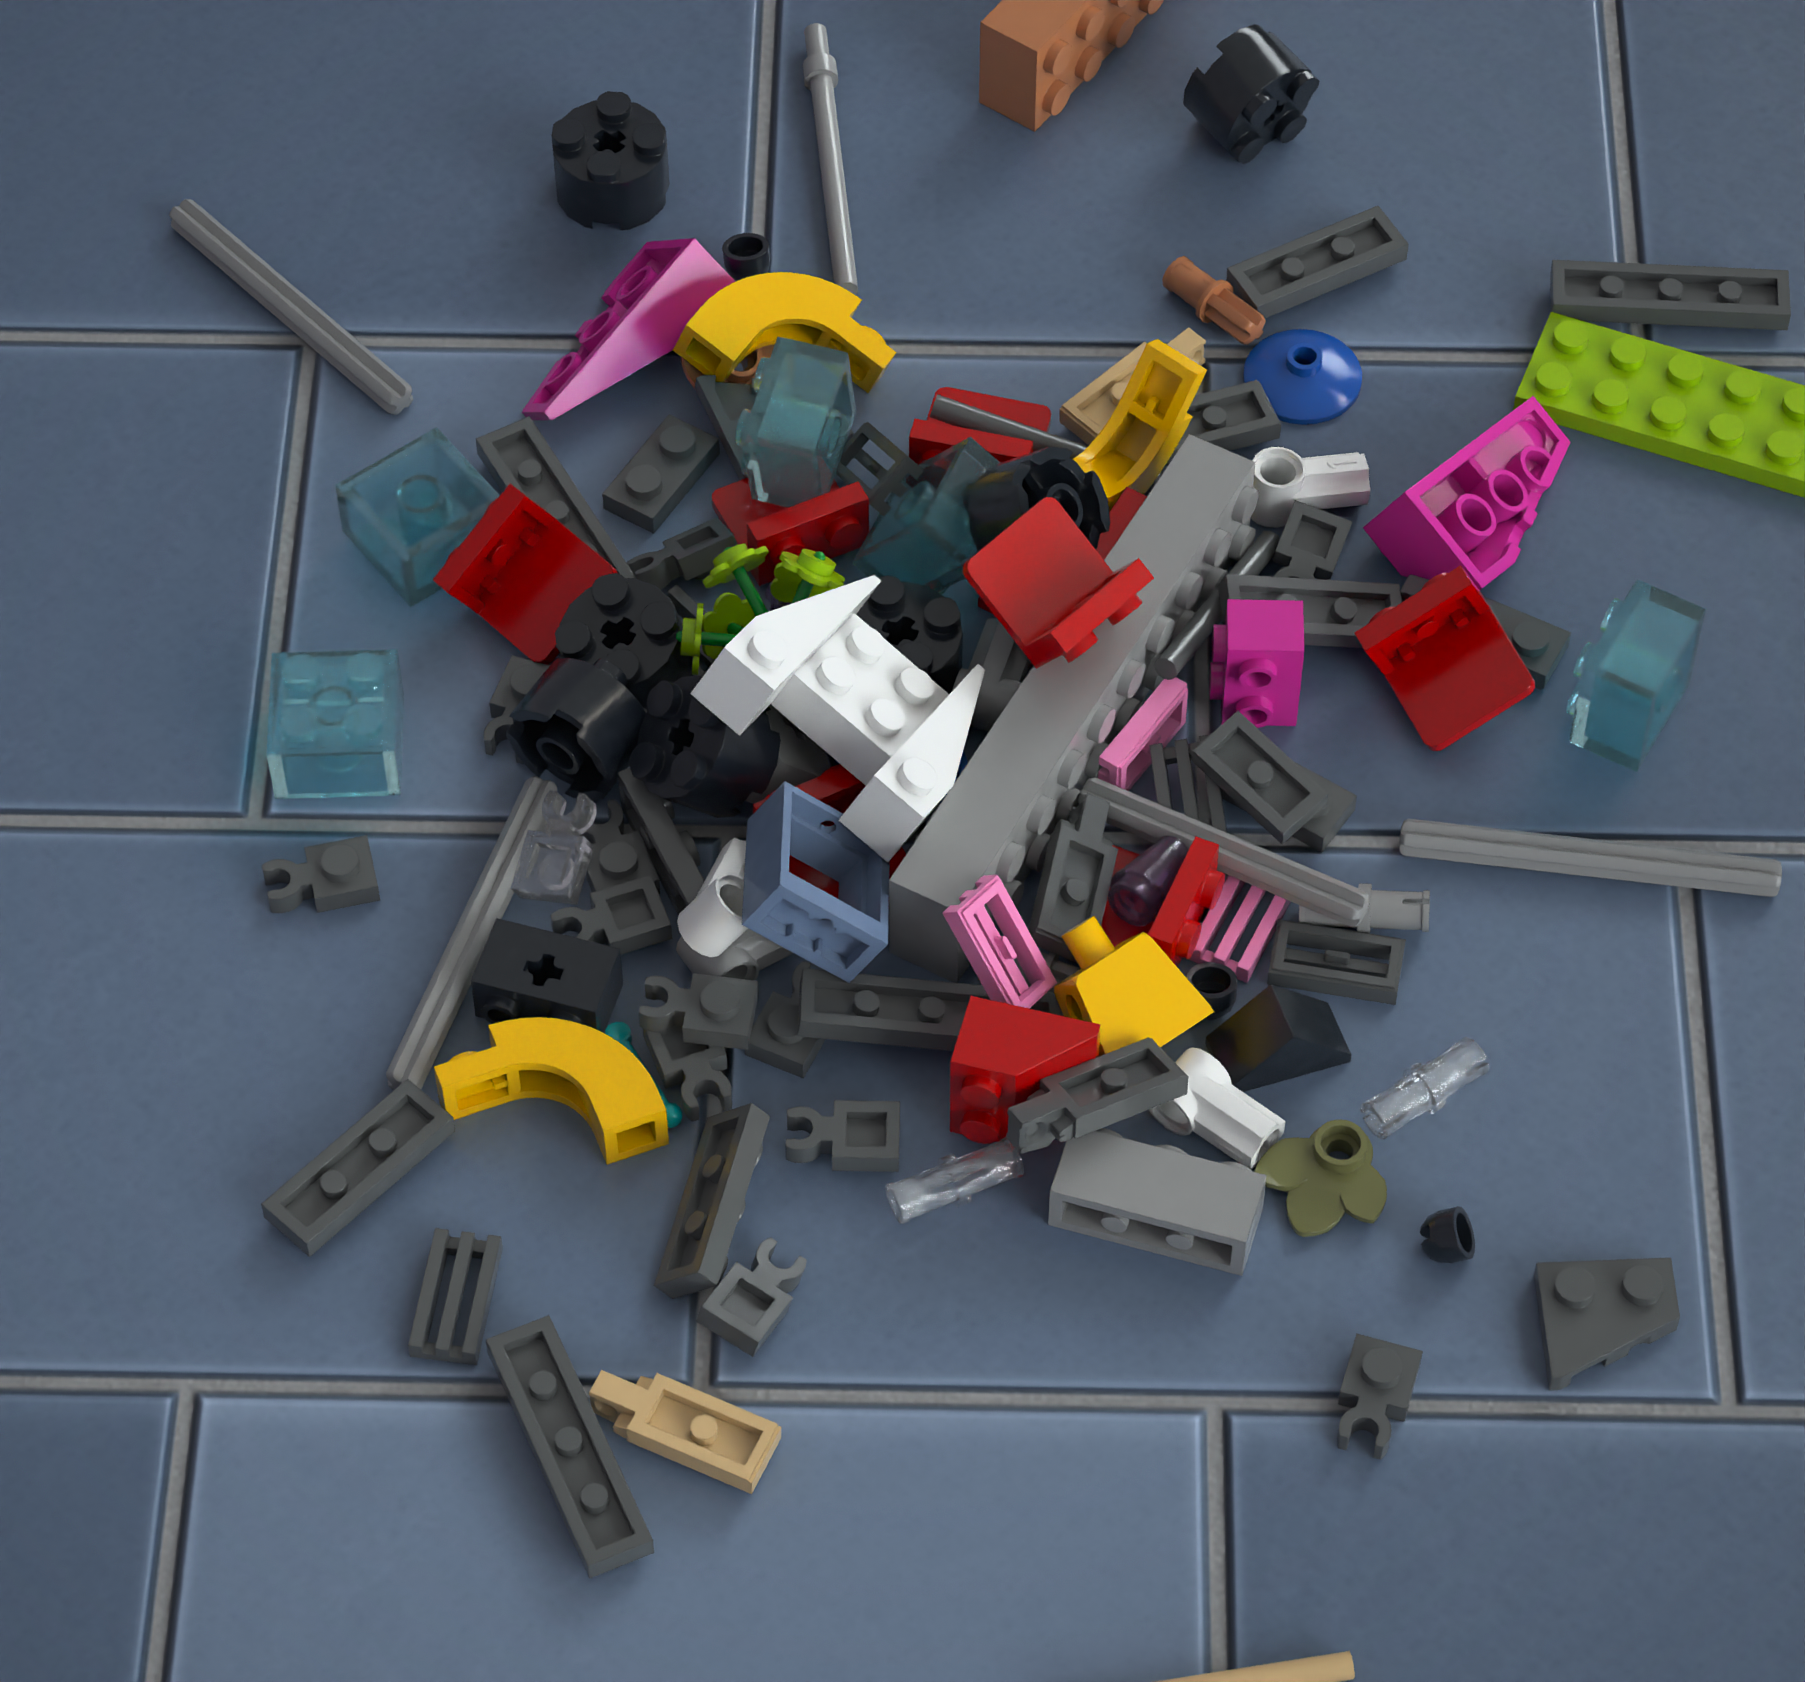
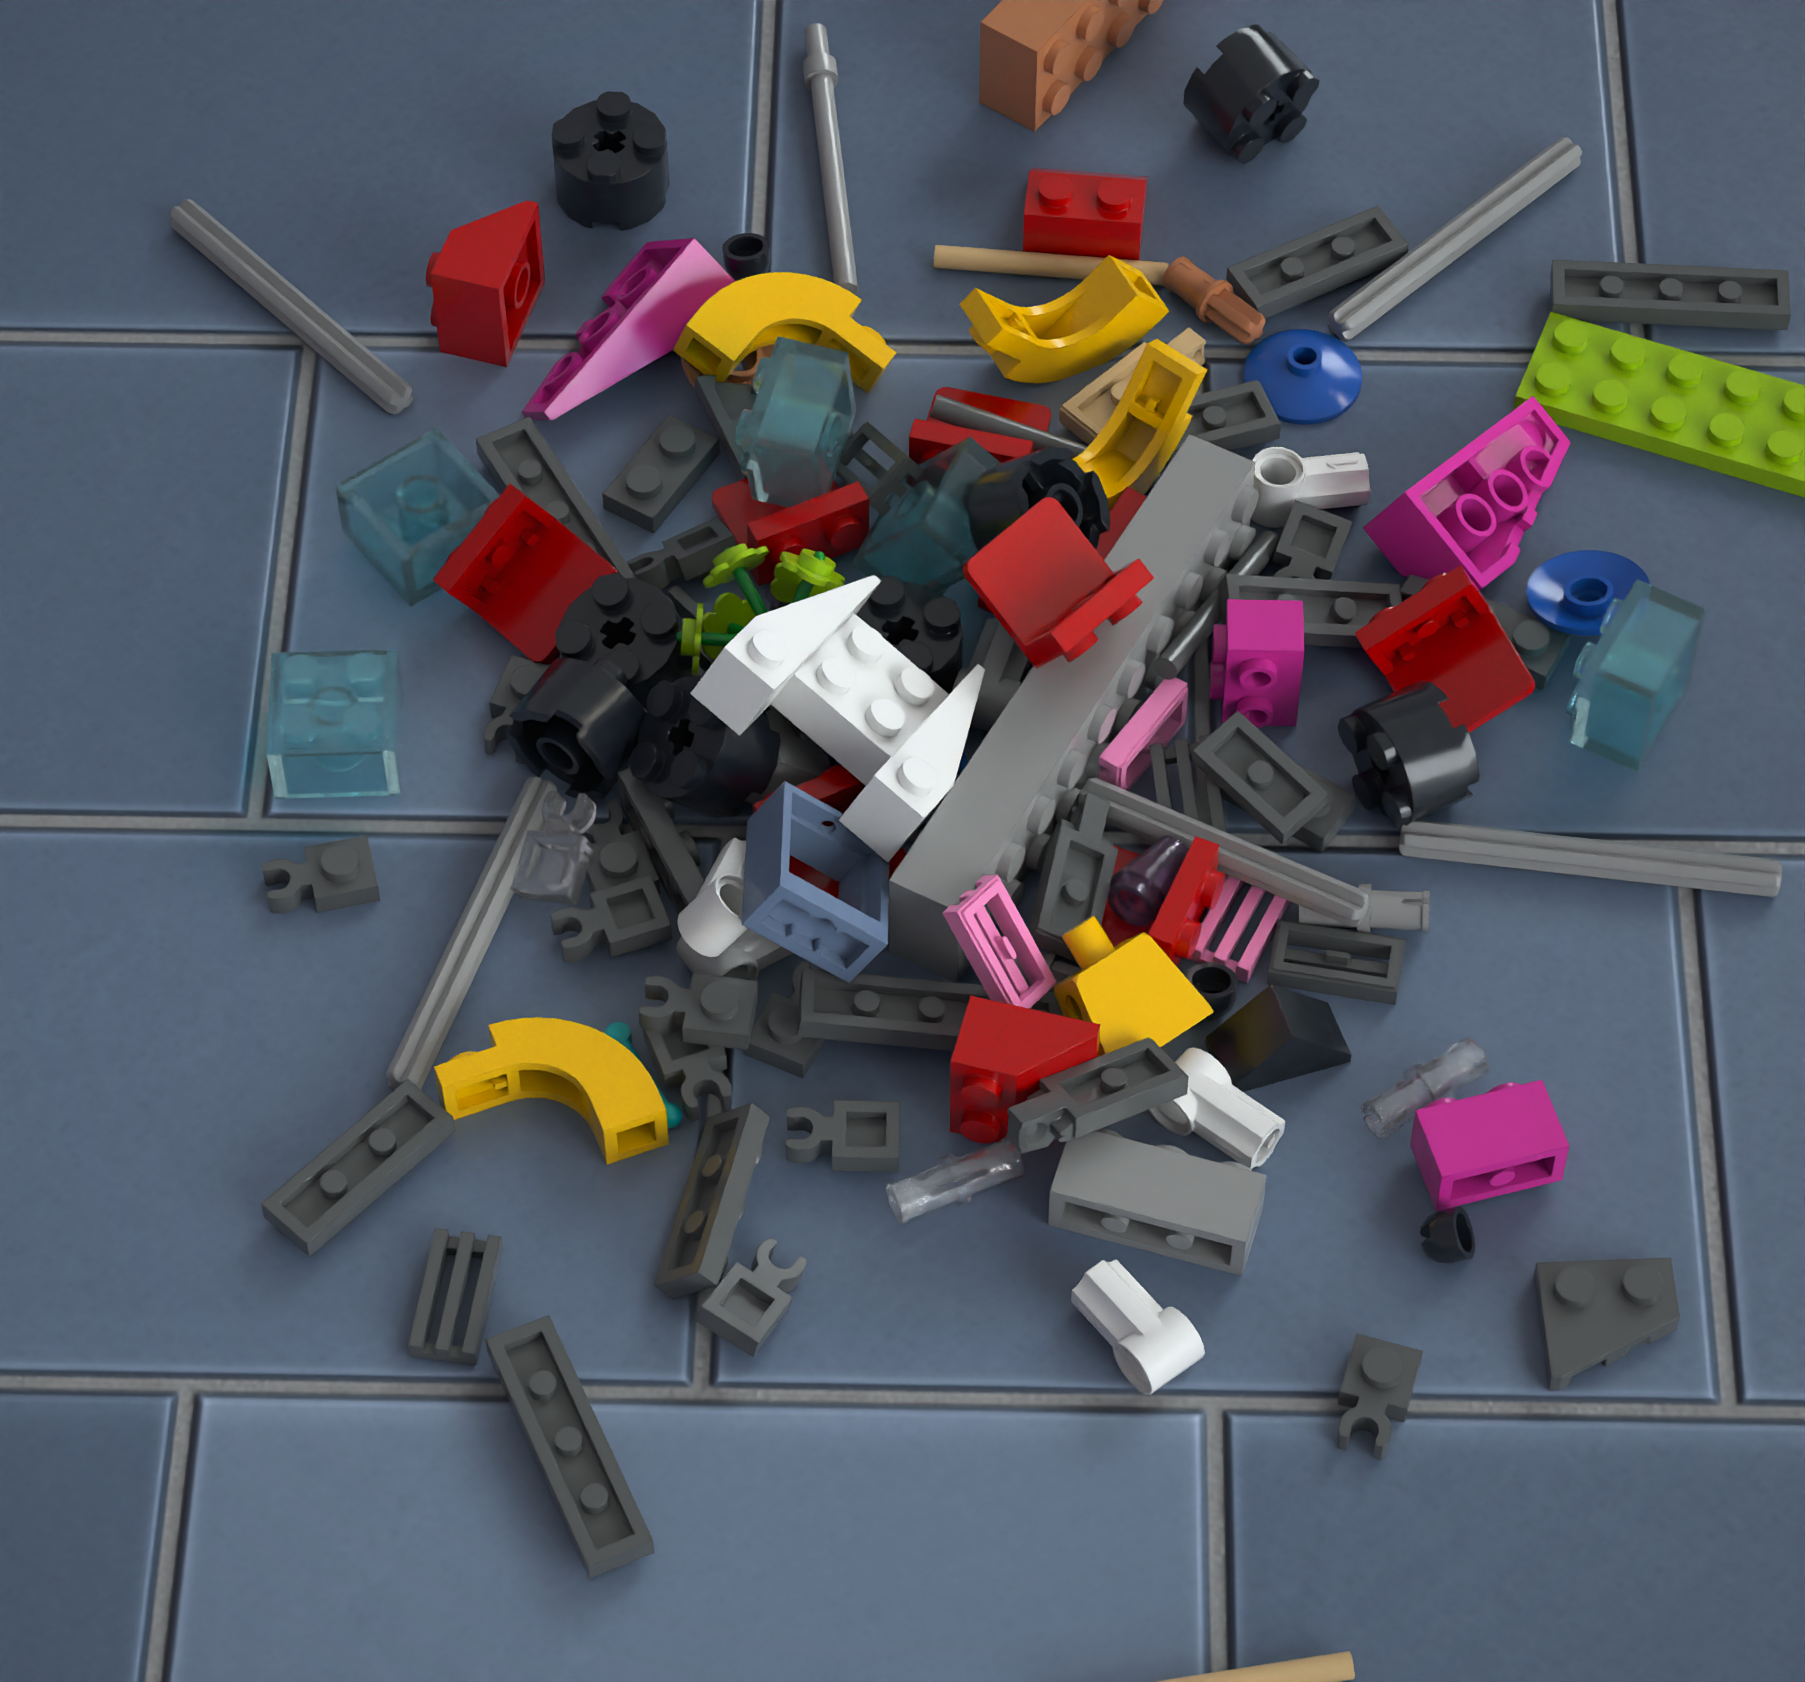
(487, 284): none -> red slope
(545, 976): black brick -> none
(688, 1427): tan hinge -> none
(1033, 263): none -> tan bar
(1071, 333): none -> yellow arch
(1084, 213): none -> red slope
(1145, 1339): none -> white piece
(1323, 1186): olive plate -> none
(1409, 754): none -> black brick
(1454, 239): none -> light grey axle
(1488, 1144): none -> dark pink brick
(1578, 587): none -> blue dish

